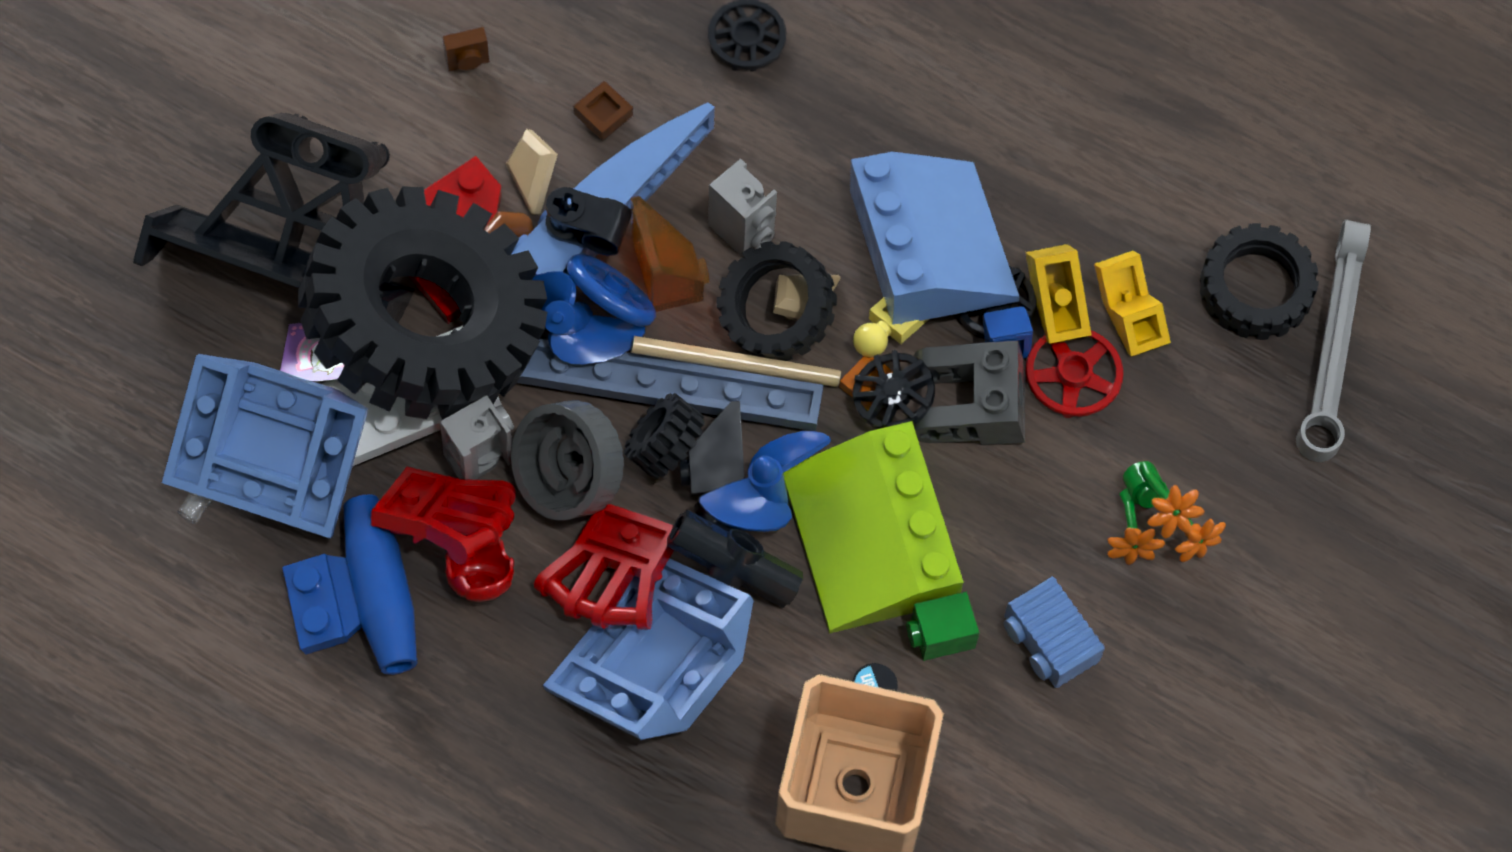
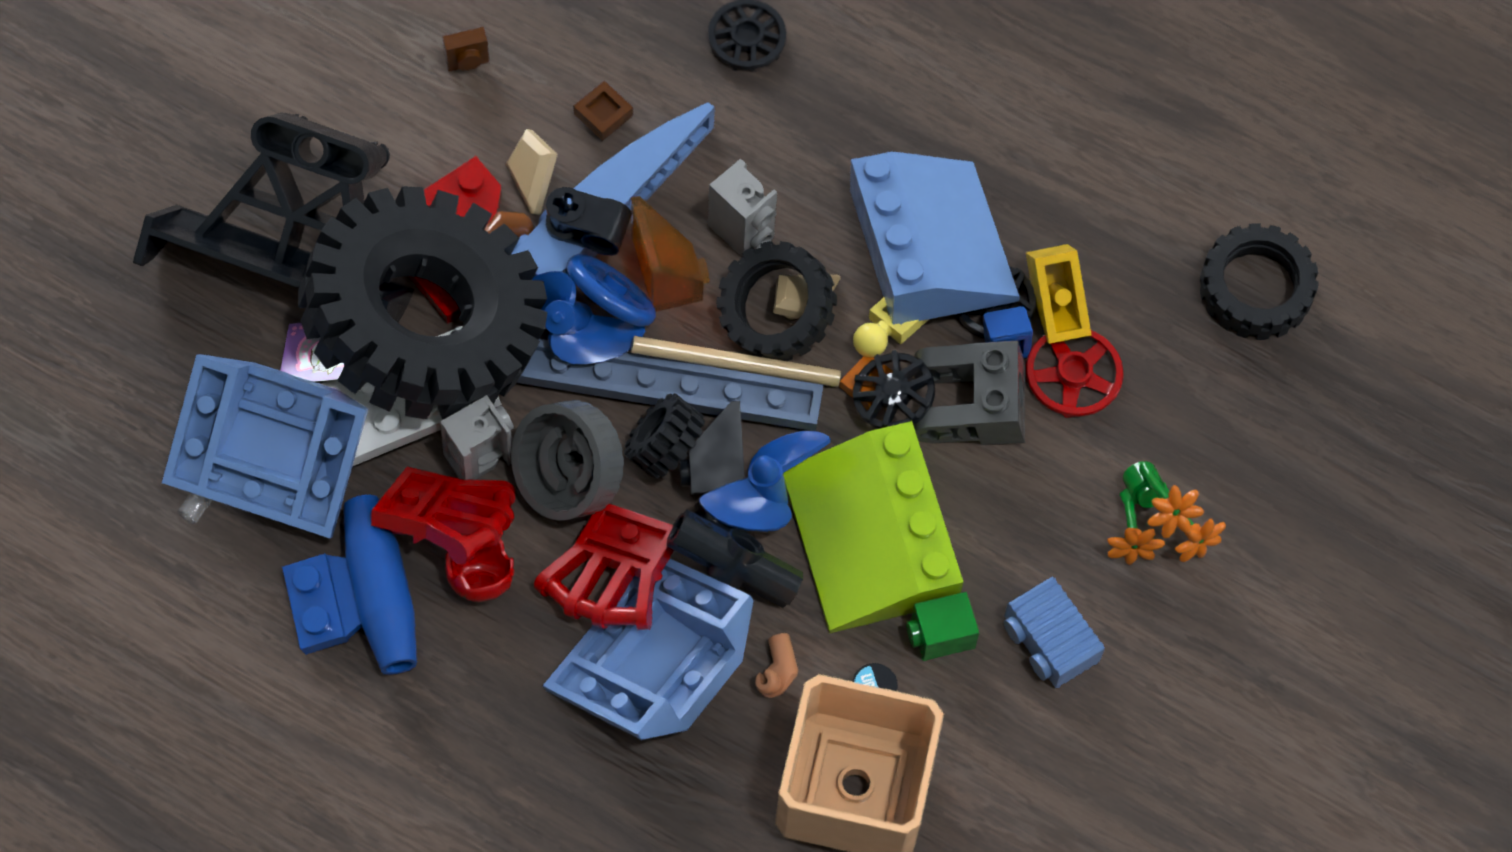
(781, 671): none -> nougat arm
(1132, 310): yellow slope -> none
(1349, 259): light grey piece -> none

